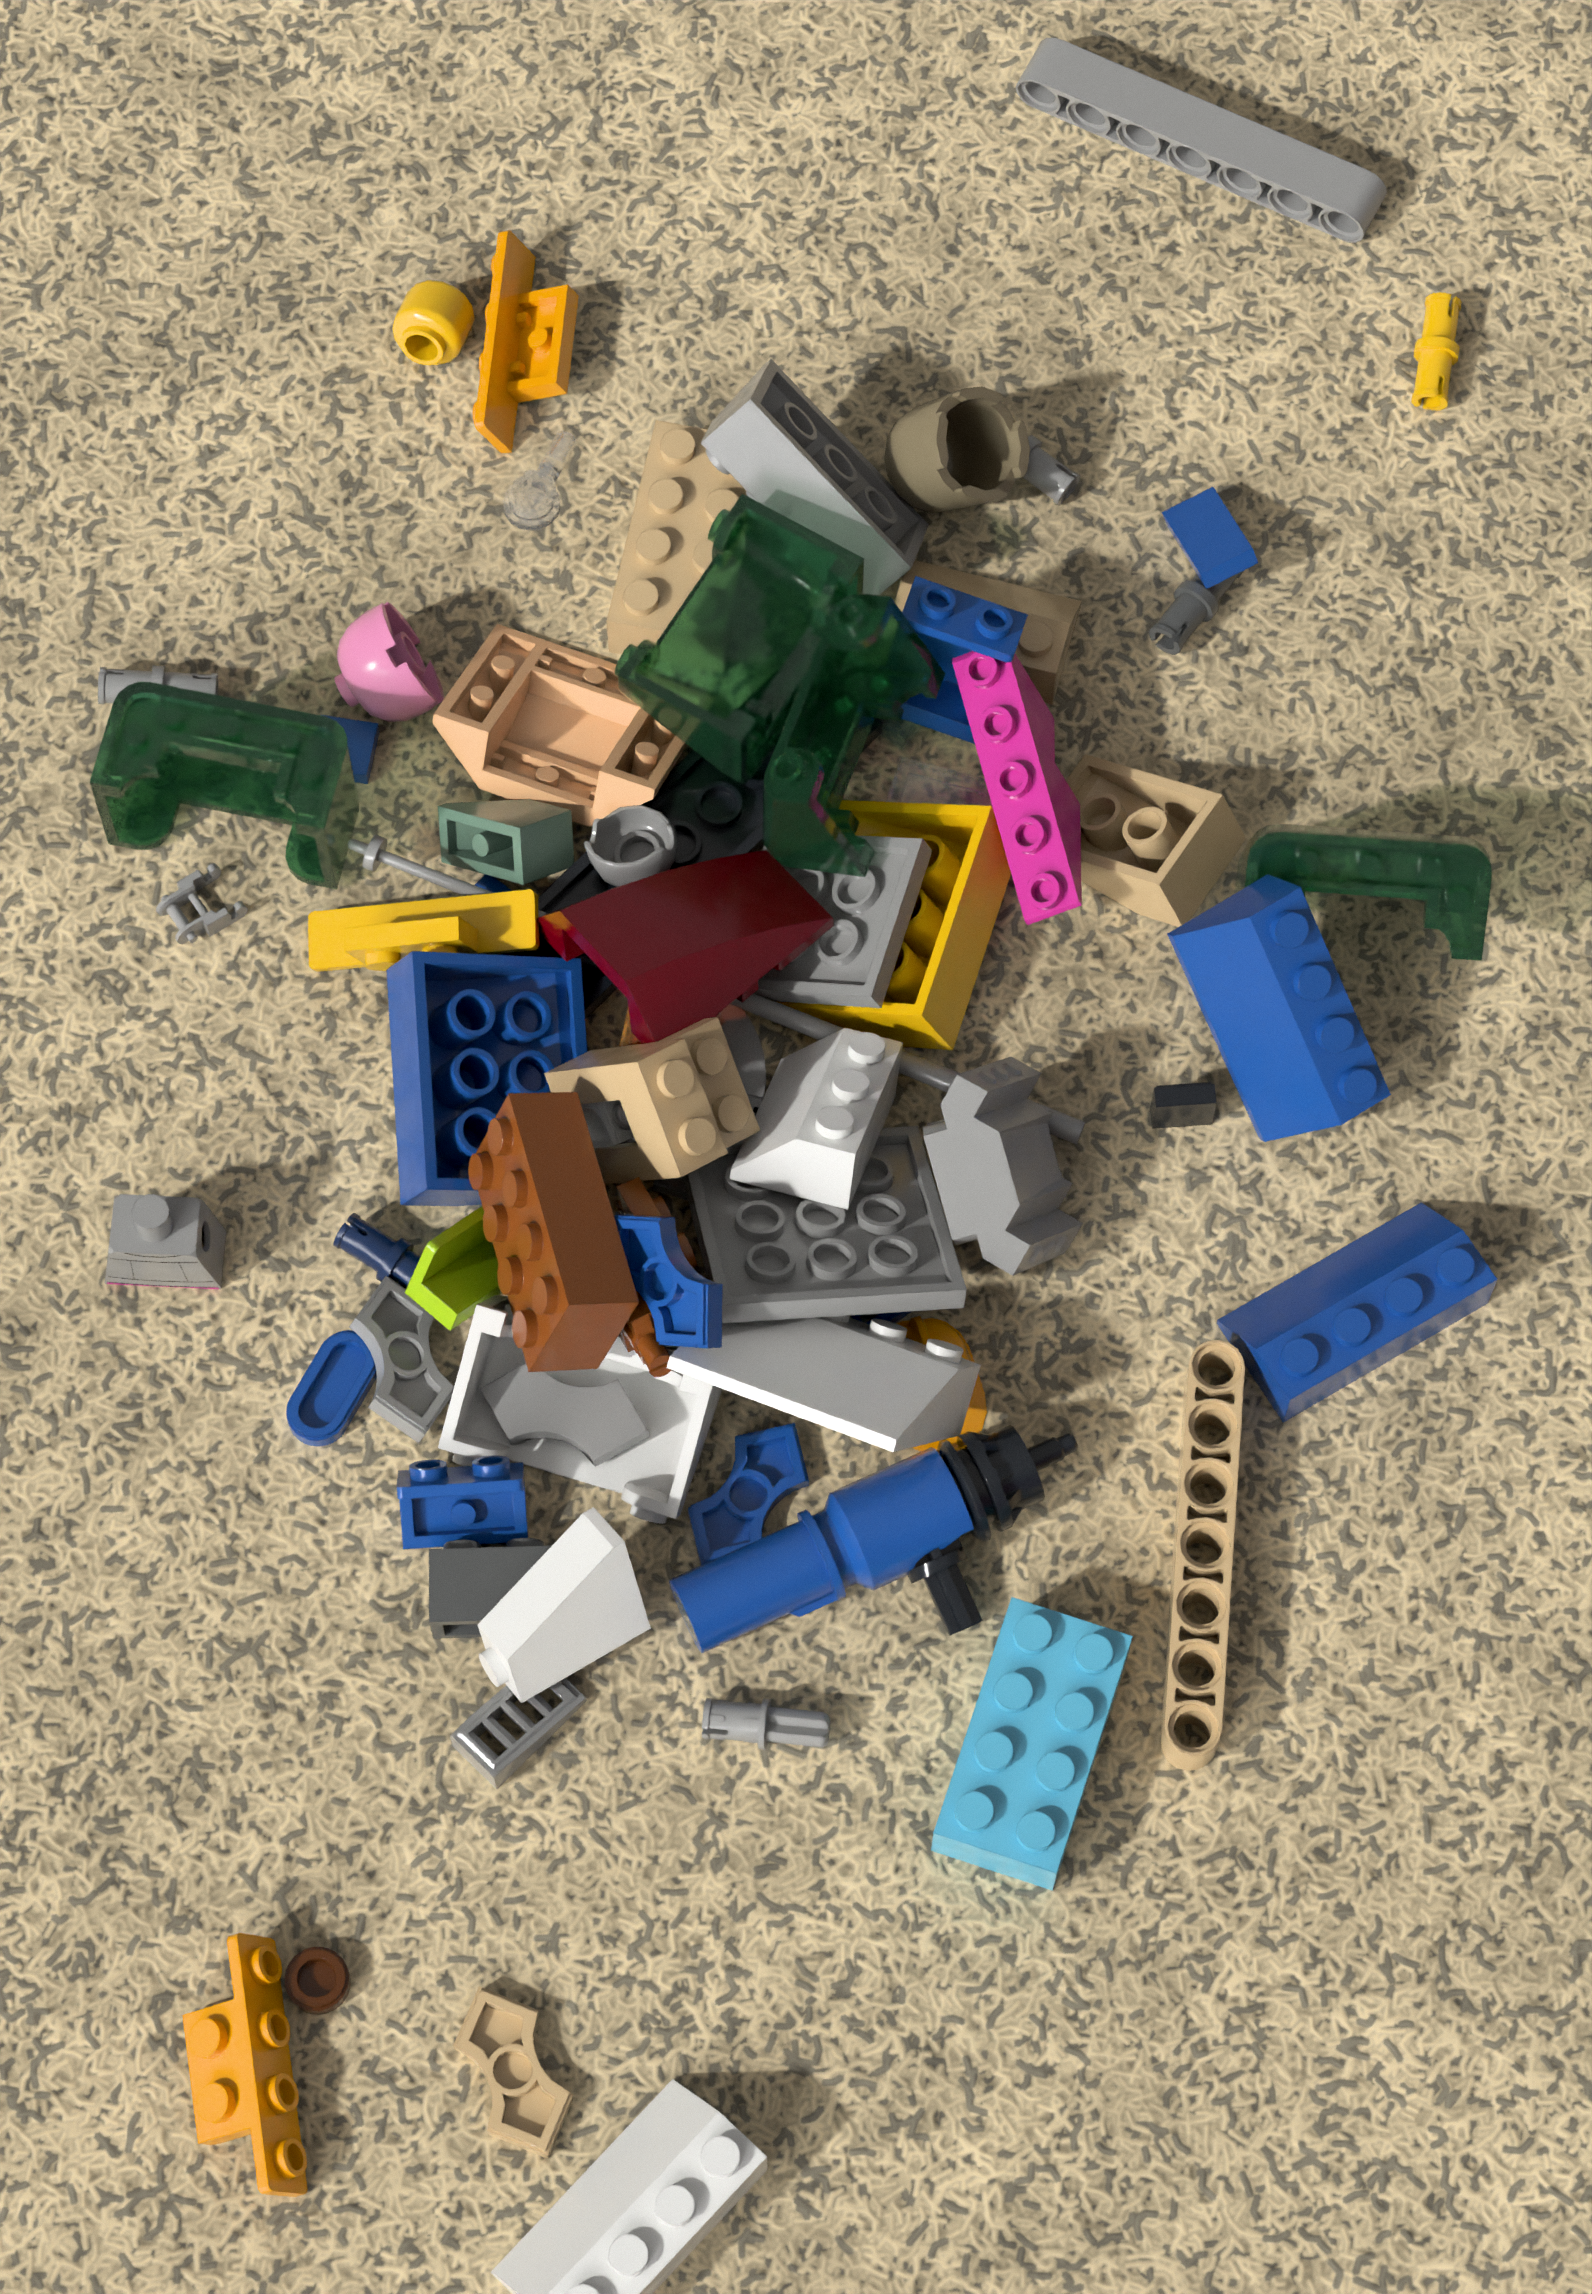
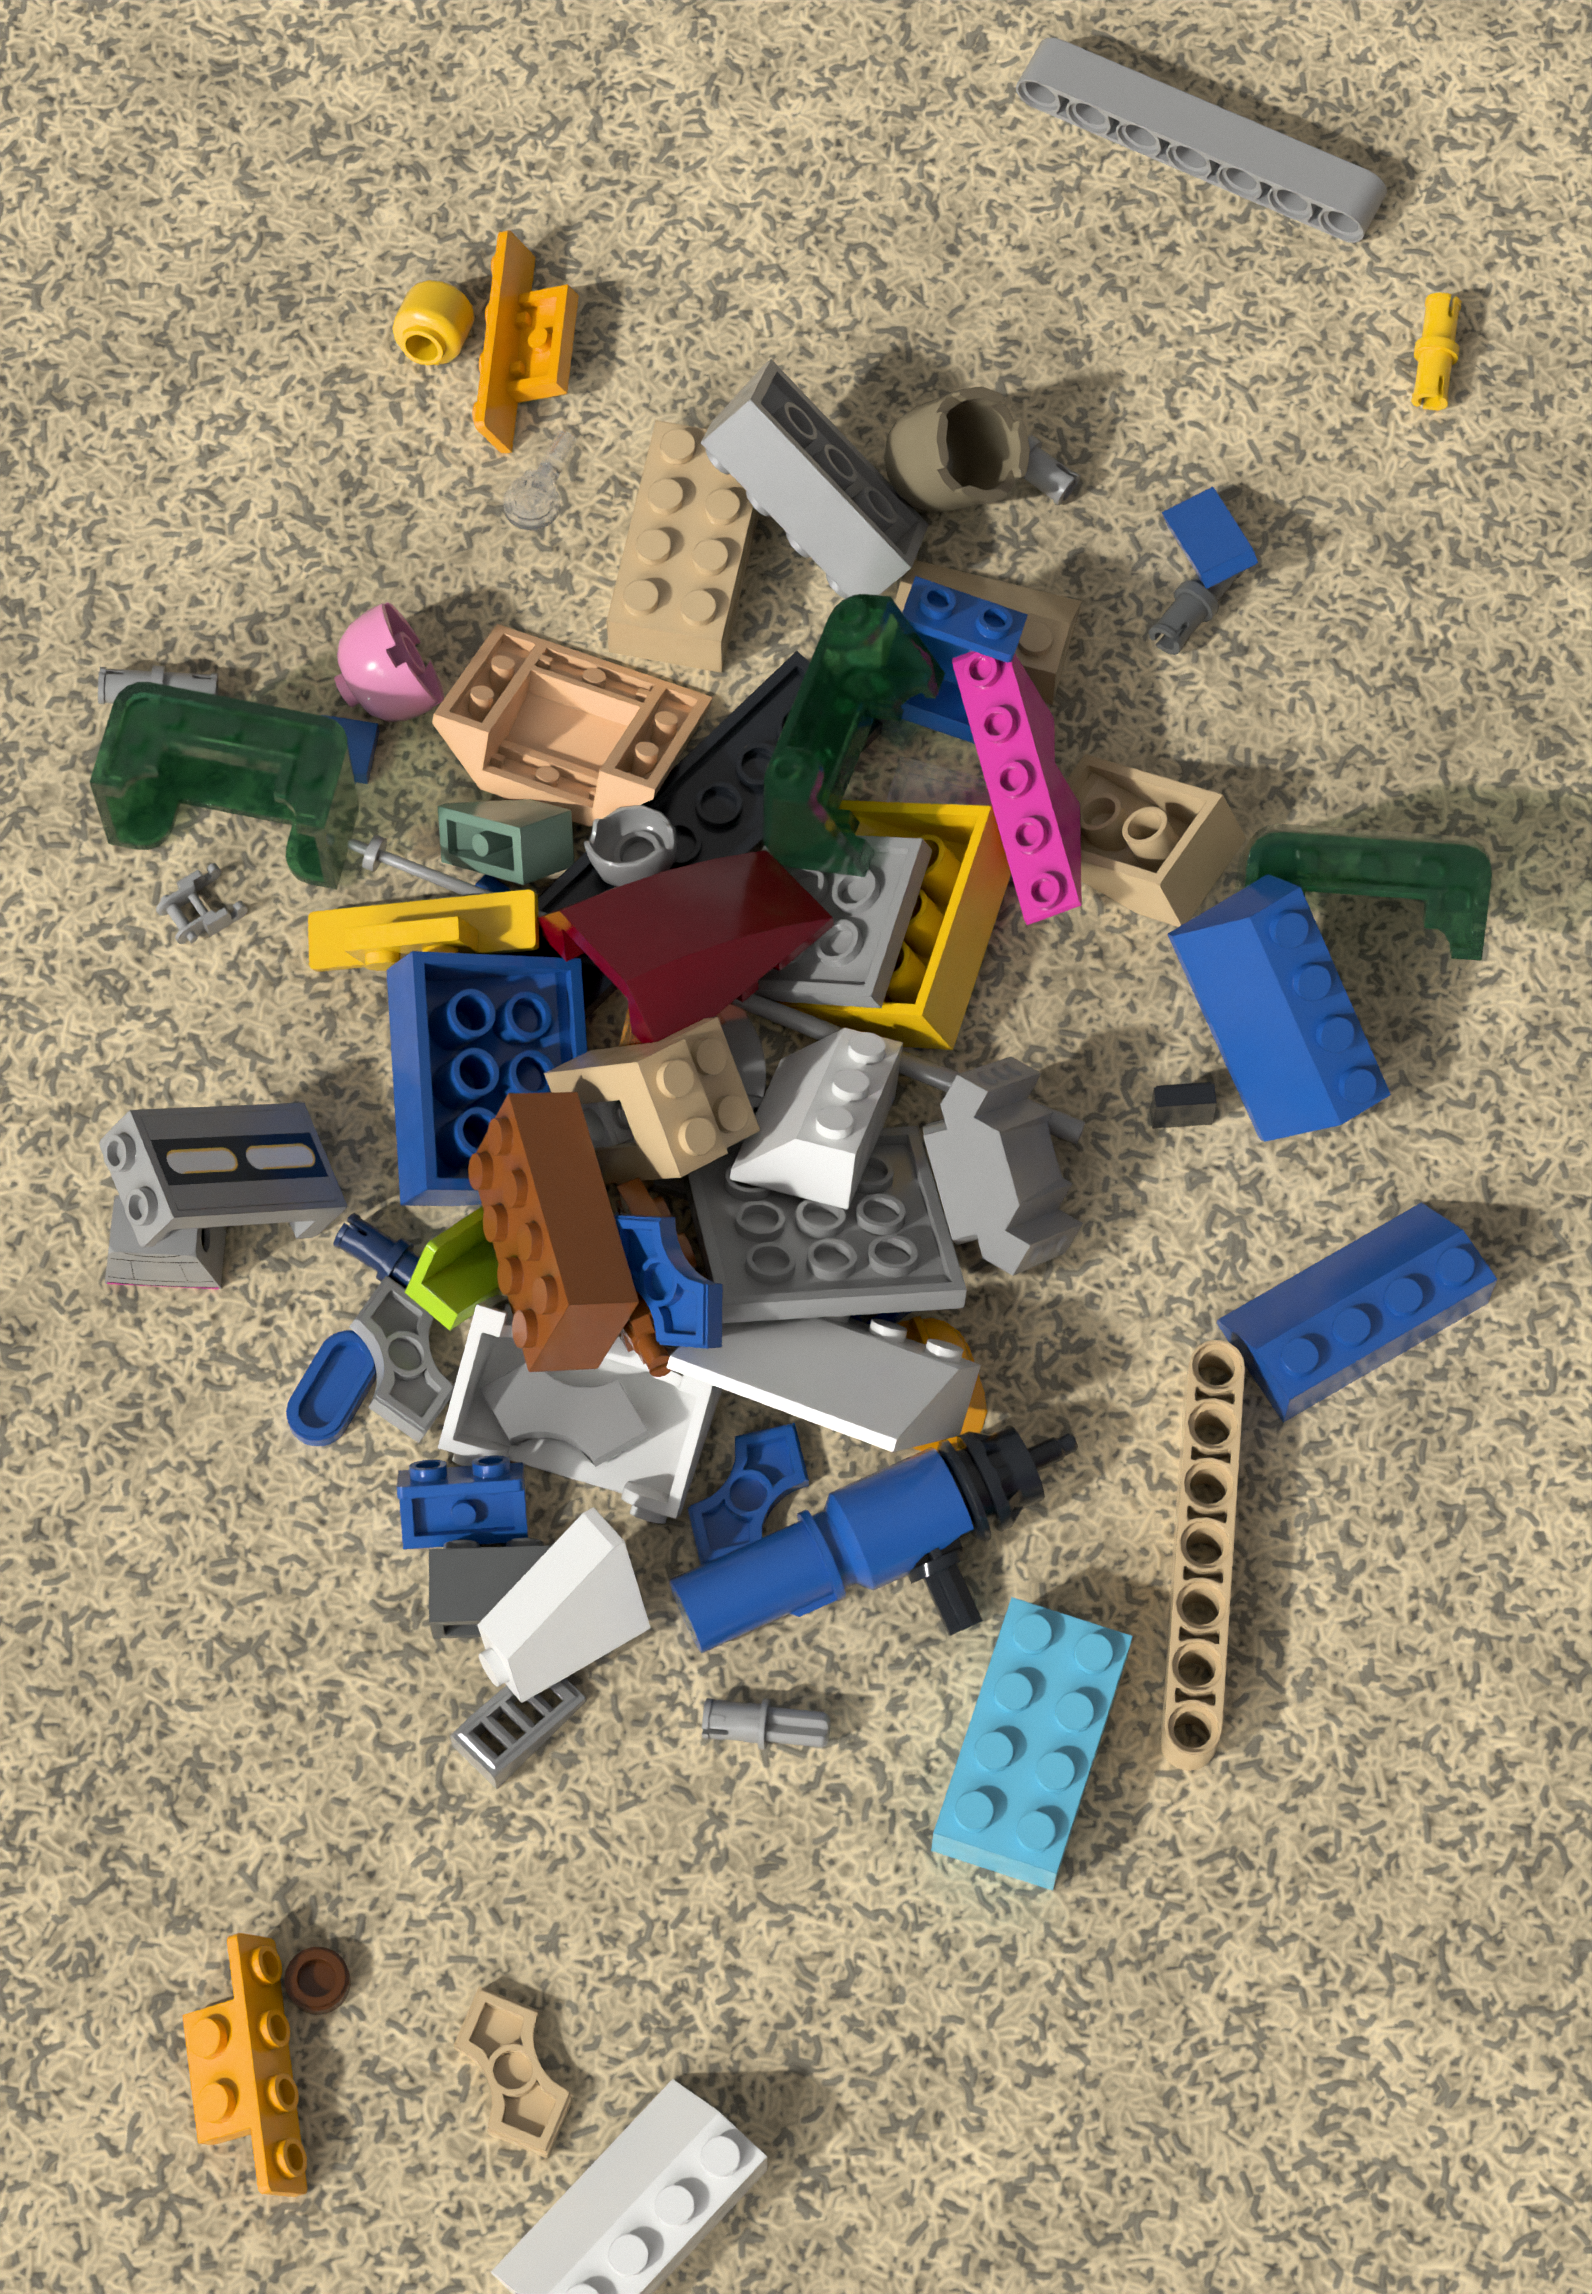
(221, 1169): none -> light grey panel
(742, 637): clear green windscreen -> none

